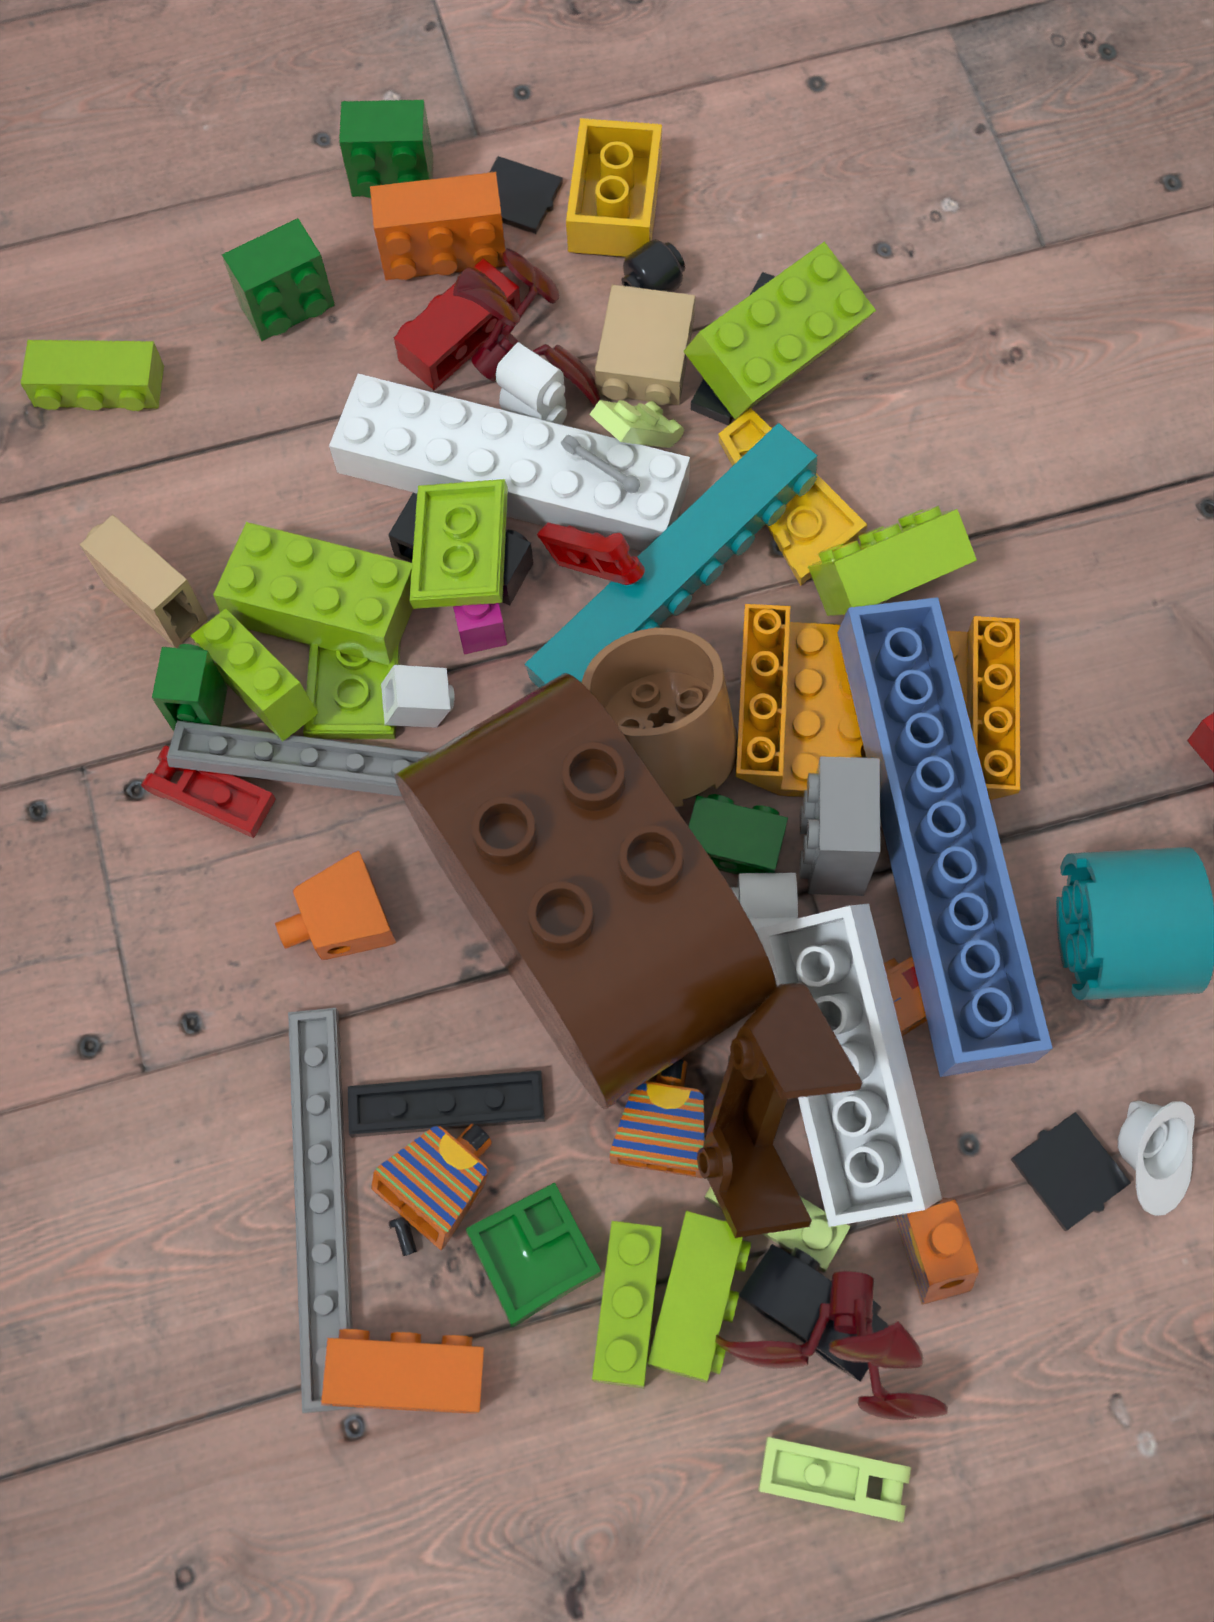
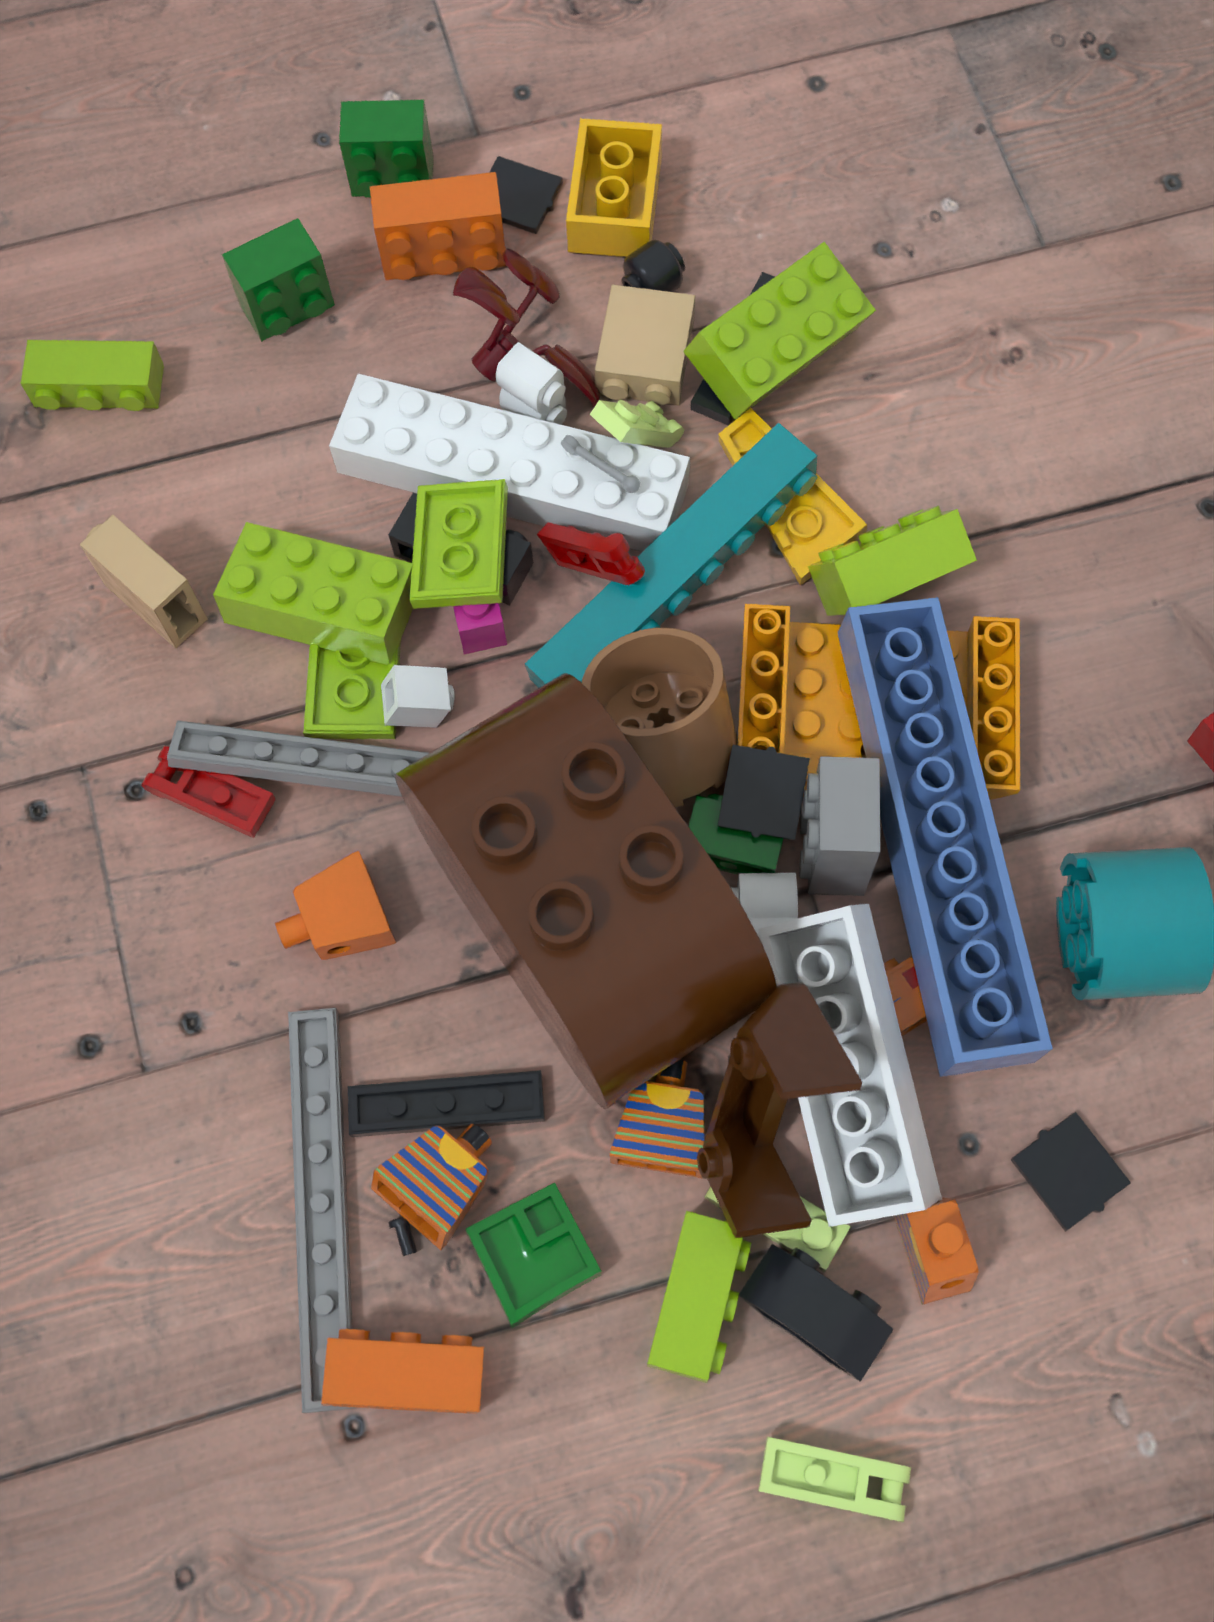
(189, 686): green brick -> none
(255, 675): lime brick -> none
(449, 331): red brick -> none
(627, 1304): lime brick -> none
(763, 792): none -> black piece
(852, 1314): dark red plant -> none
(1159, 1149): white piece -> none

